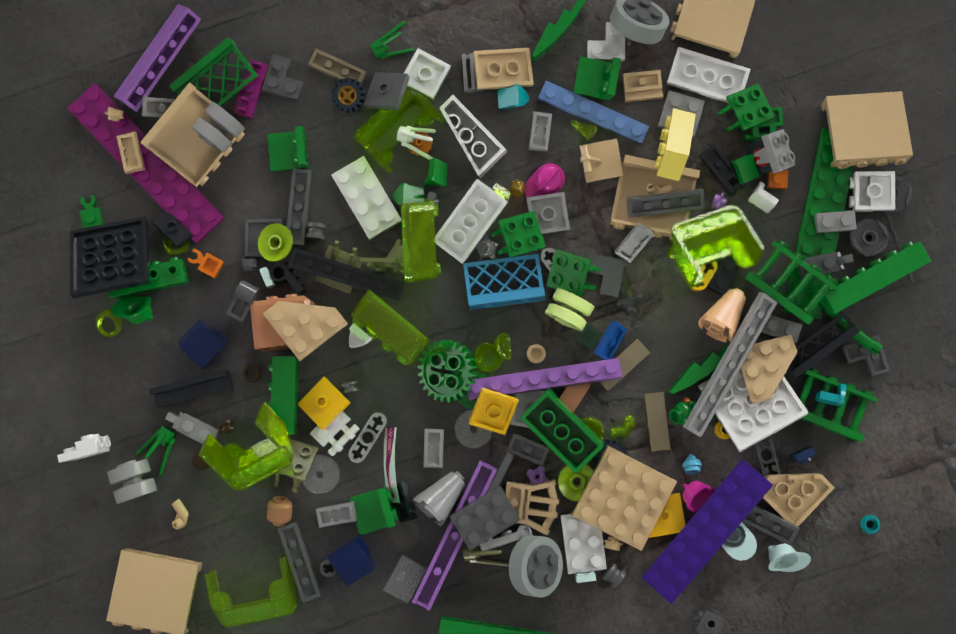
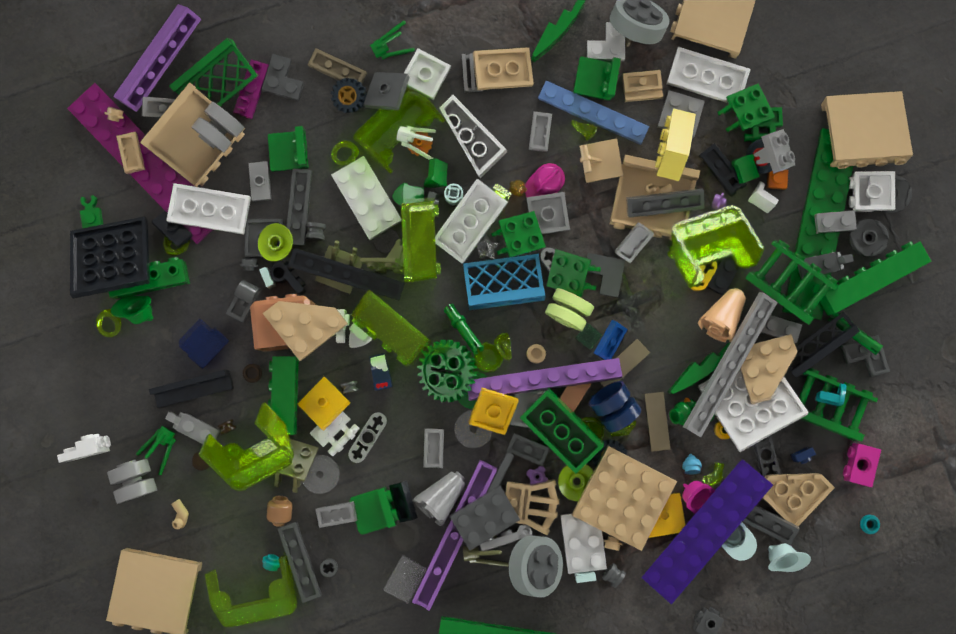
(208, 208): none -> white plate
(208, 264): orange plate -> none
(260, 181): none -> light grey plate
(271, 562): none -> teal plate
(340, 336): none -> white plate
(352, 560): clear blue plate -> none
(355, 151): none -> clear neon green piece
(380, 372): none -> dark blue leg
(389, 463): sticker -> none
(455, 197): none -> light aqua wheel
(459, 322): none -> green pin
(512, 97): teal tile -> none
(615, 406): none -> dark blue wheel
(714, 477): none -> clear neon green arm
(870, 458): none -> dark pink brick

